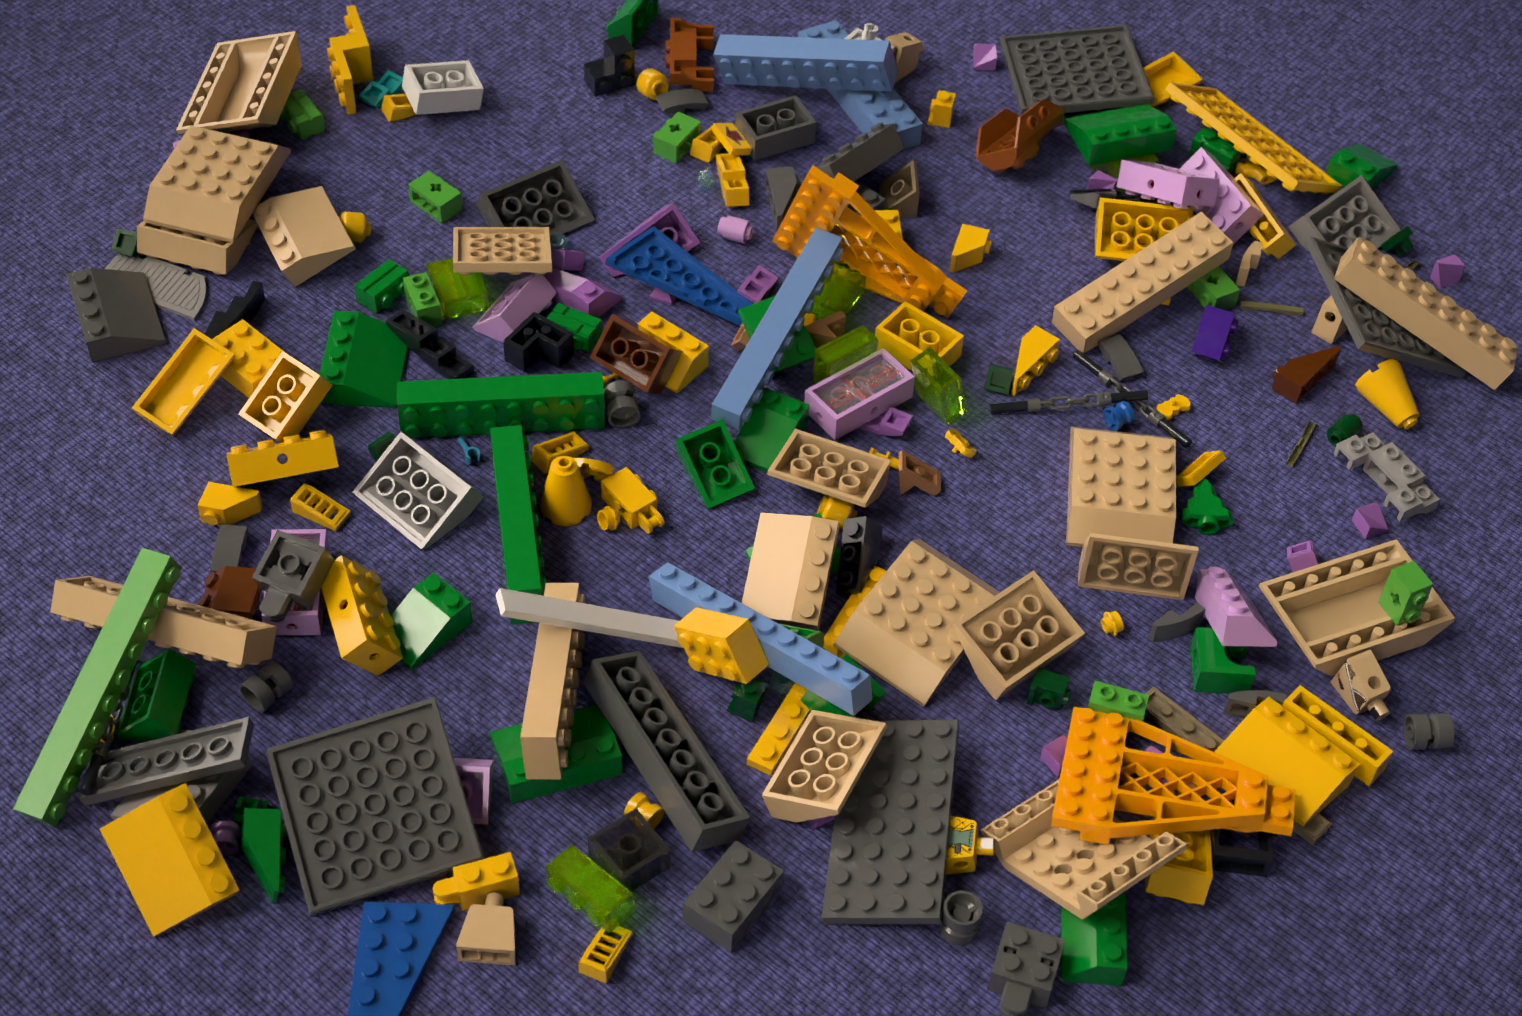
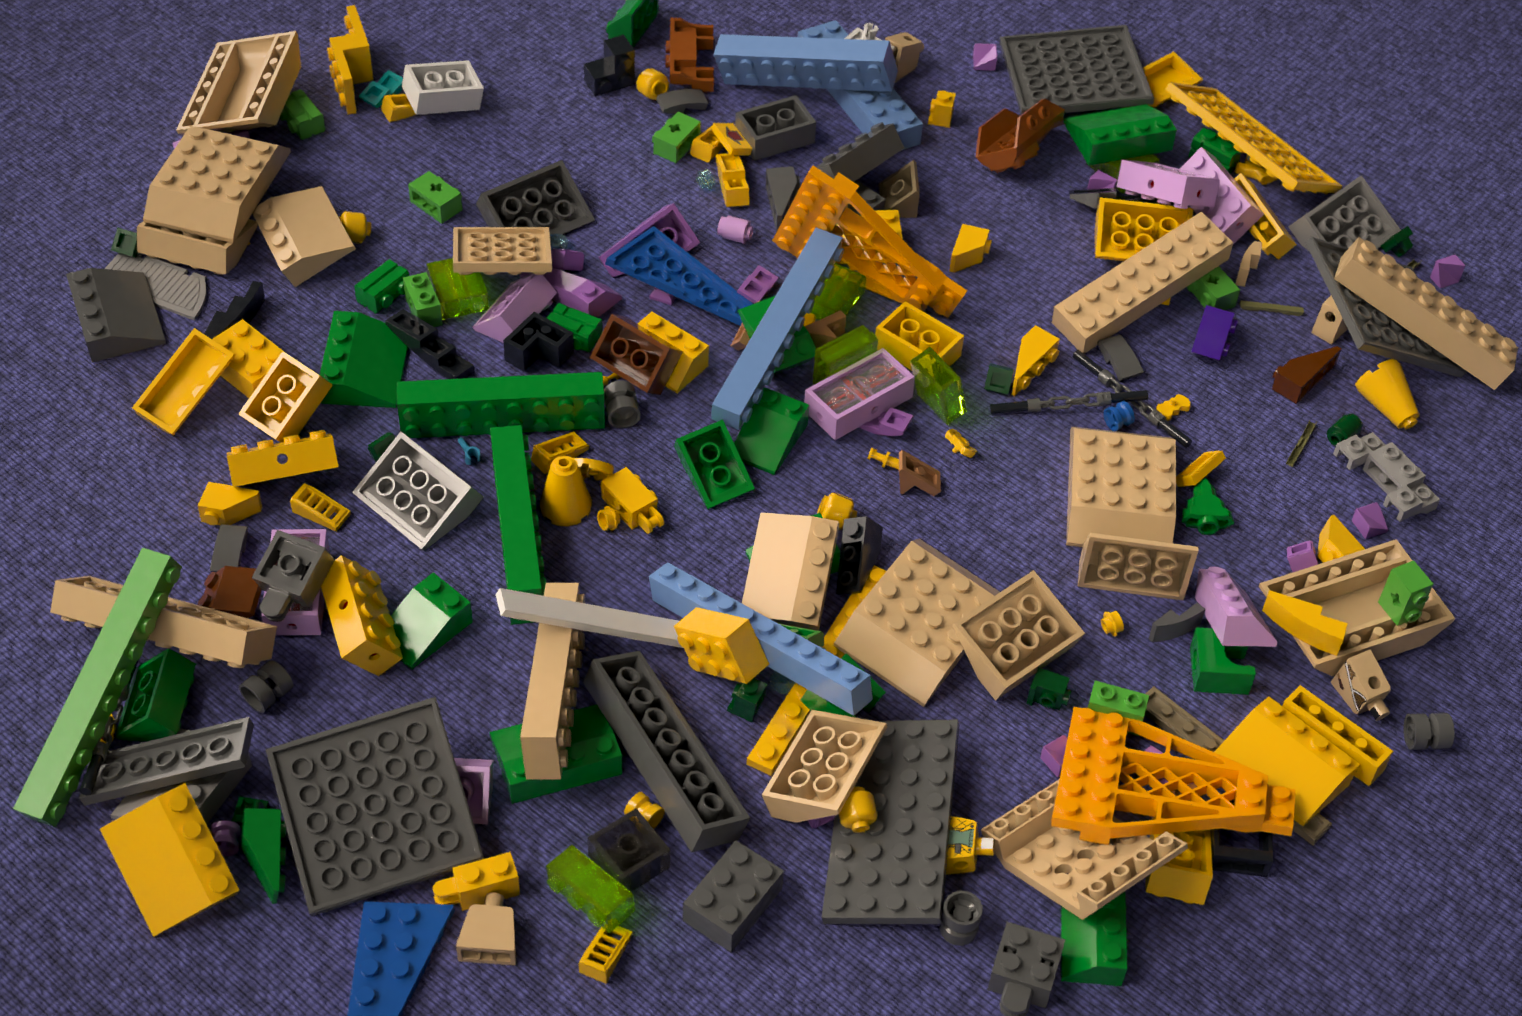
(831, 468): tan slope -> none
(858, 810): none -> yellow head
(1243, 702): dark grey slope -> none
(1305, 622): none -> yellow slope
(1336, 541): none -> yellow slope
(1358, 161): green slope -> none

